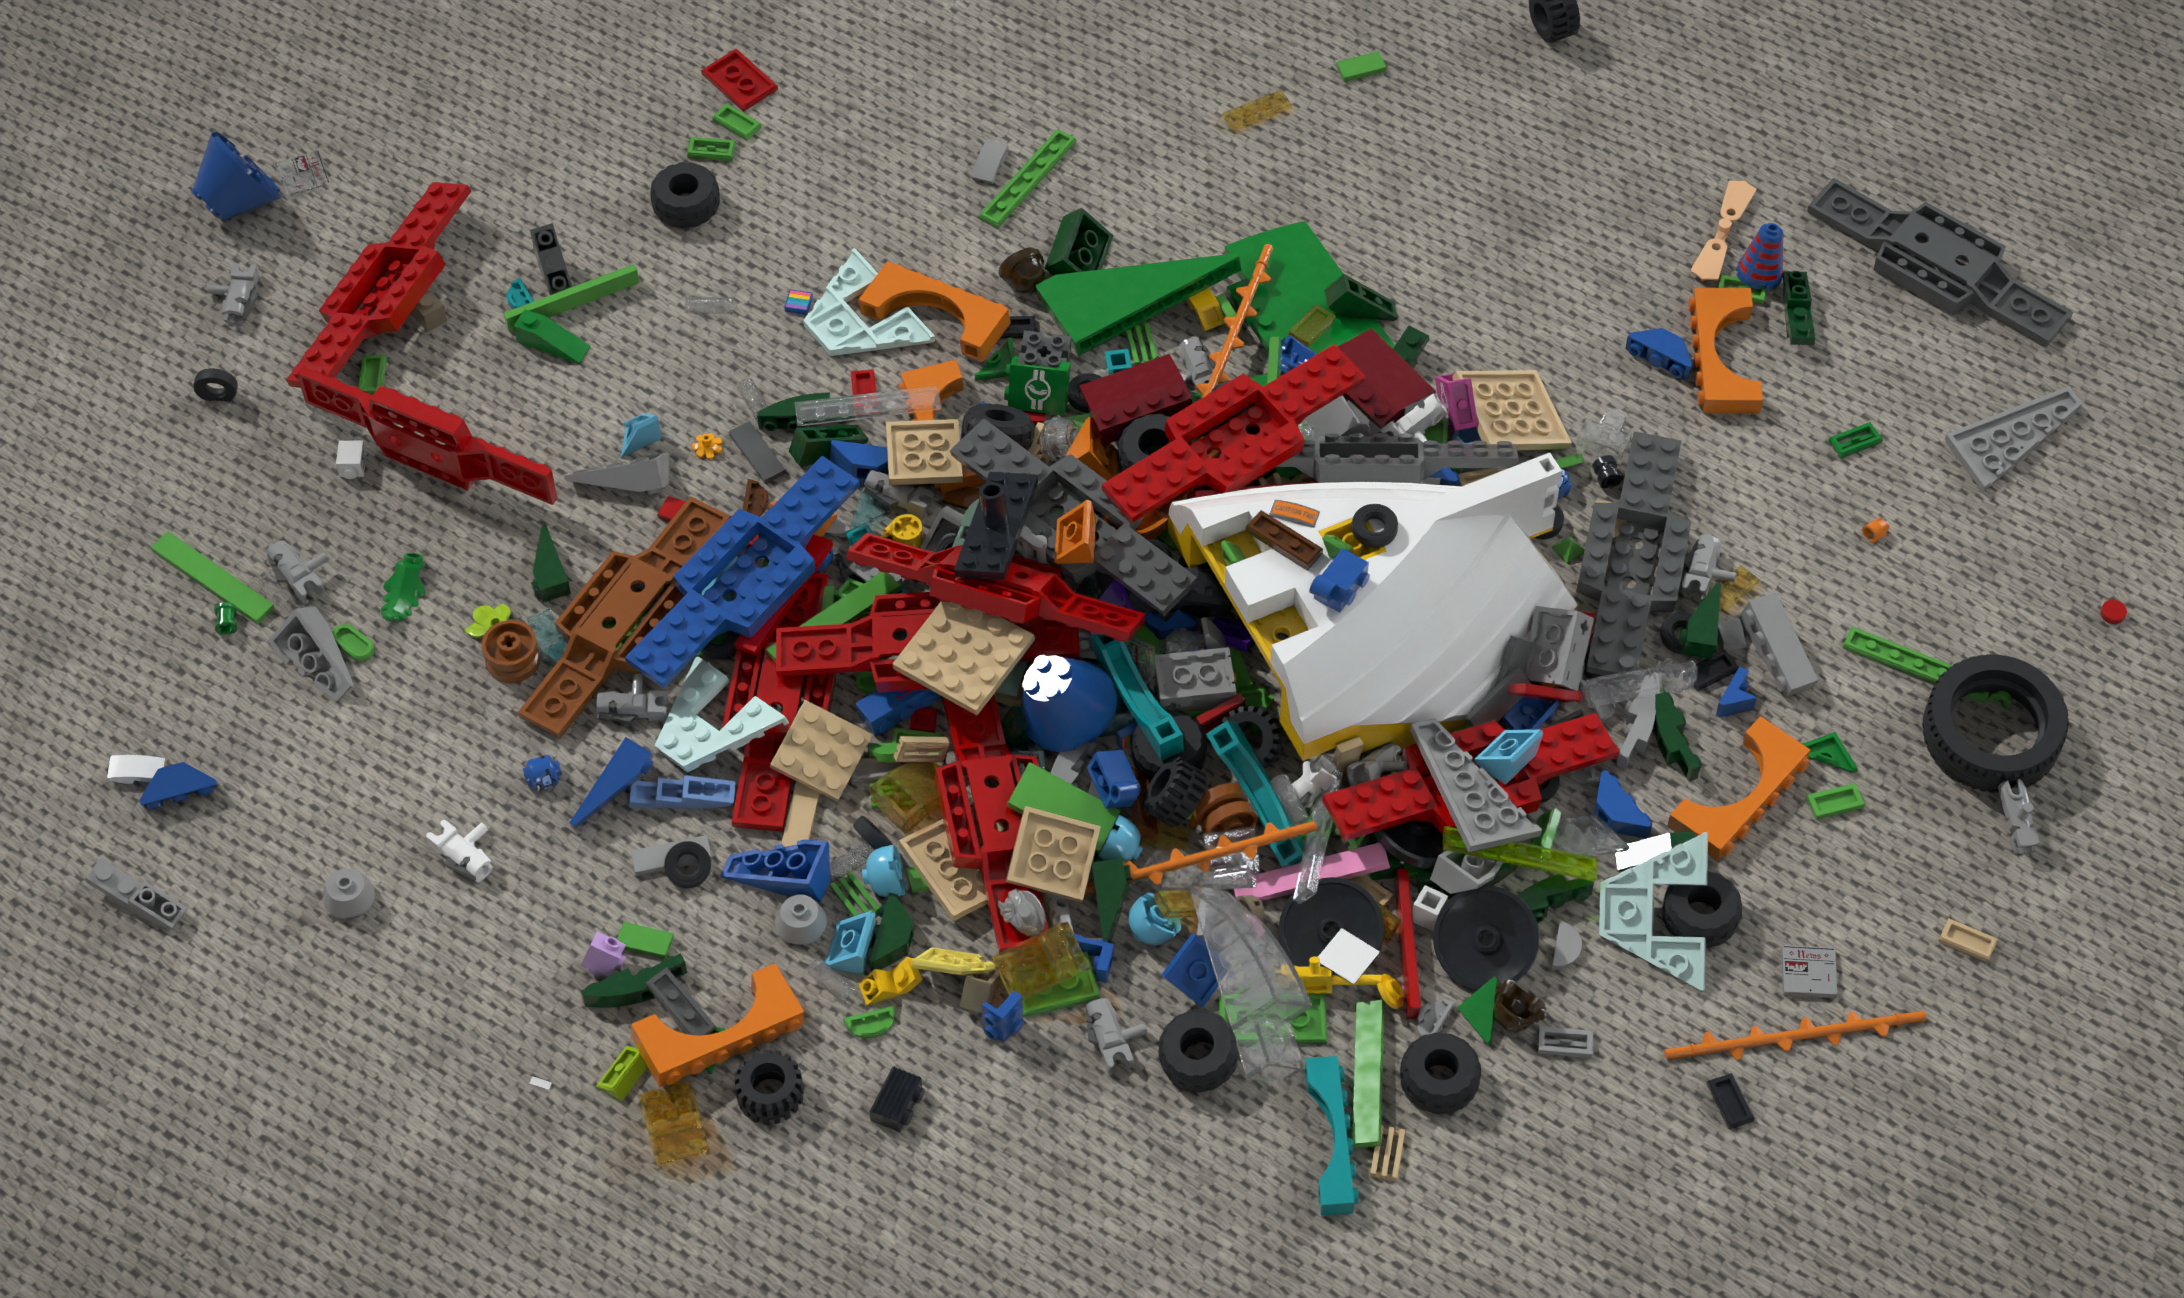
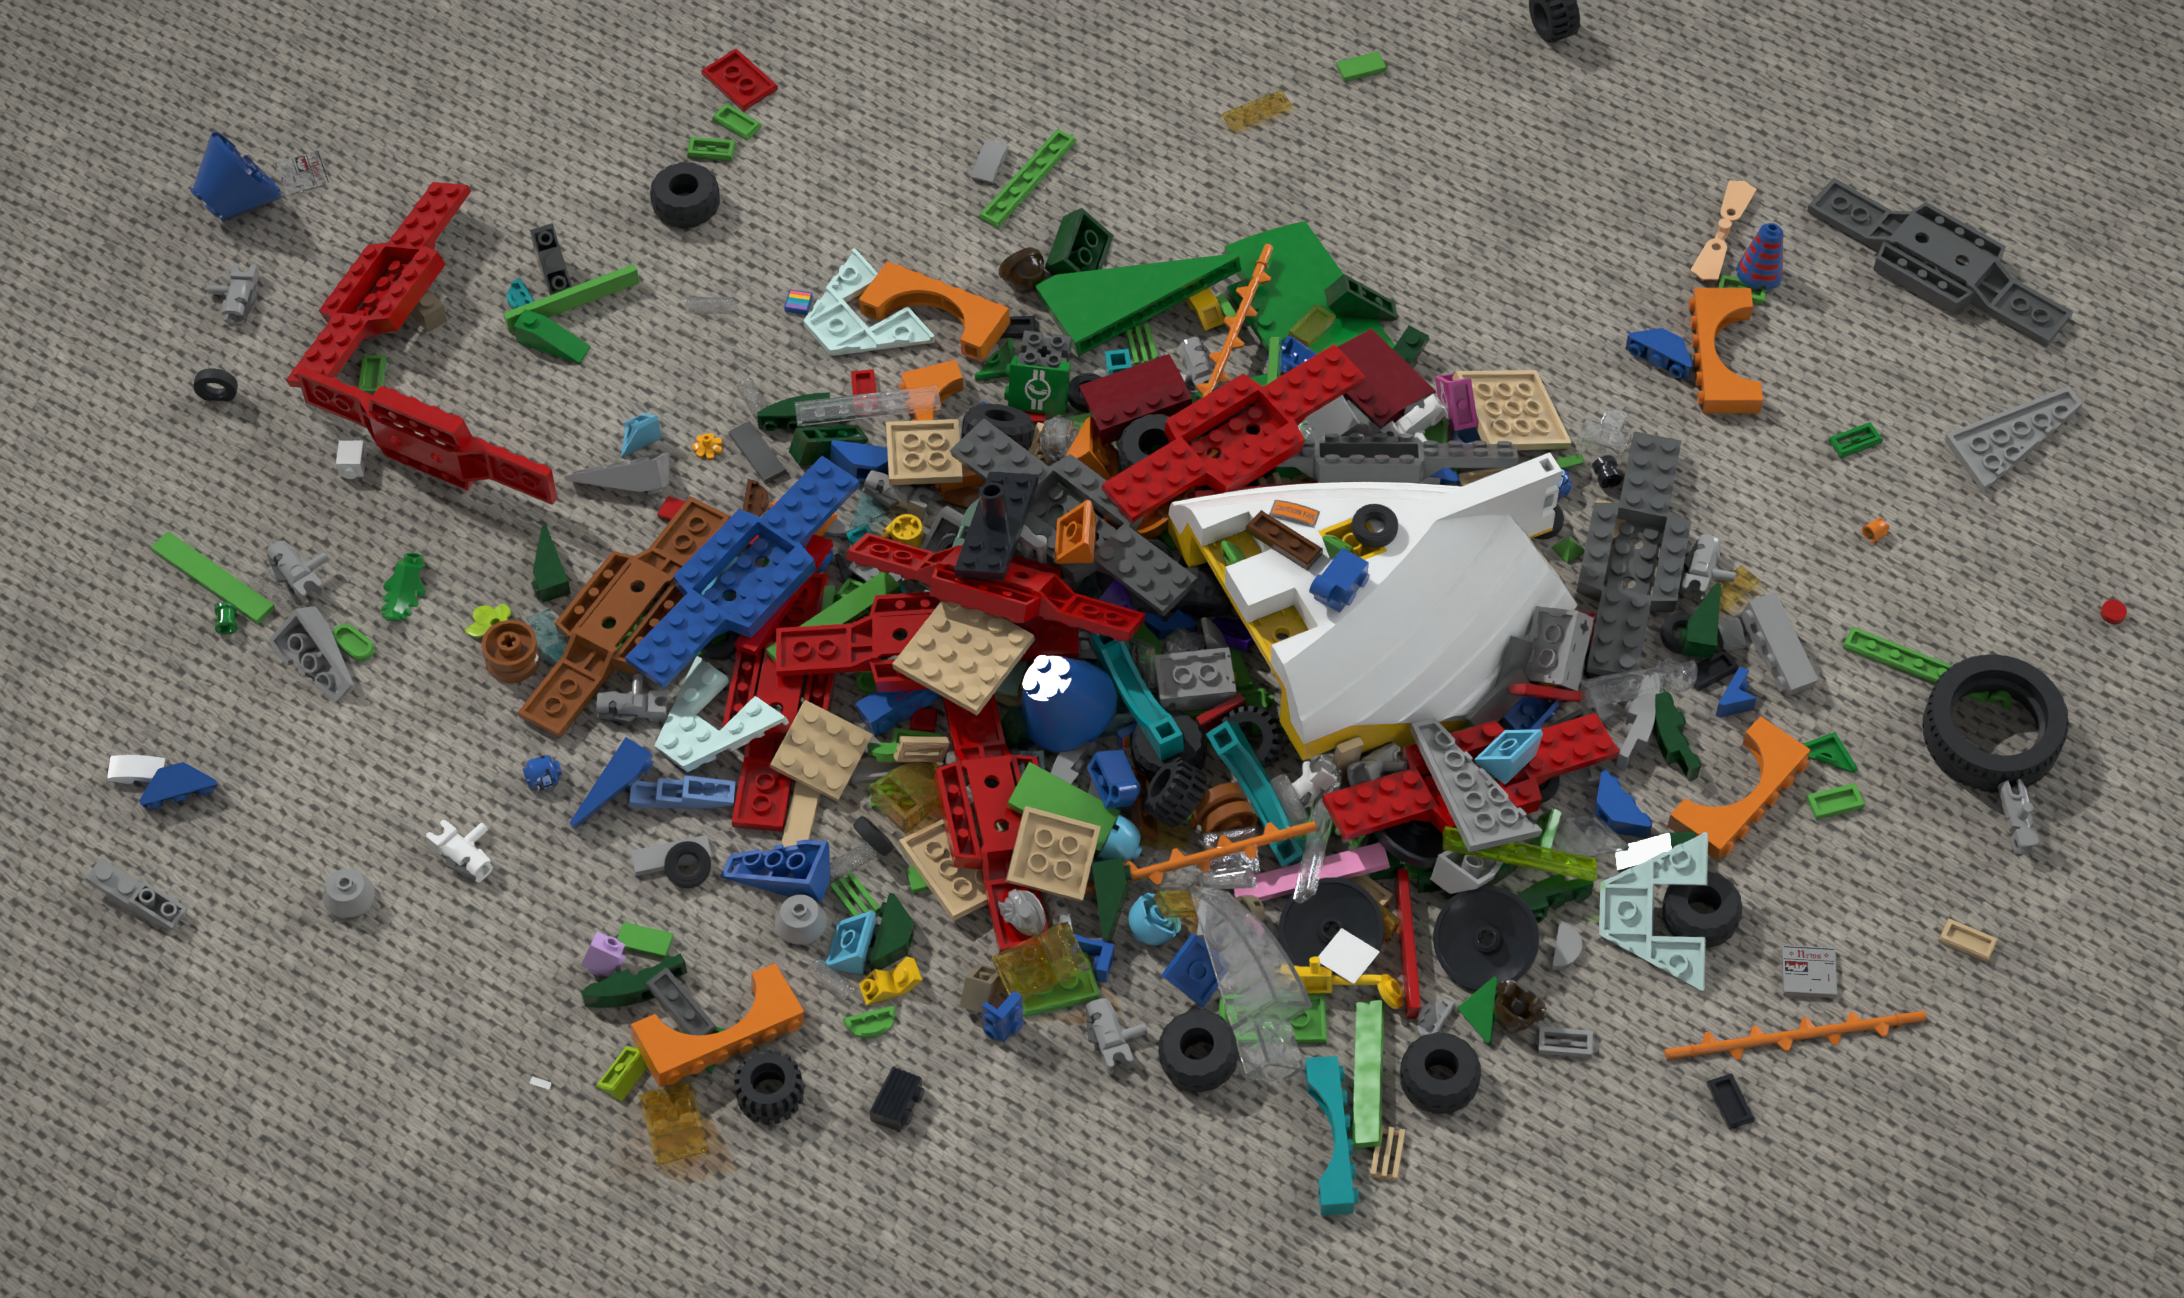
(884, 872): medium azure cylinder -> none
(952, 962): light yellow tile -> none
(1428, 907): white brick -> none
(1798, 308): dark green slope -> none

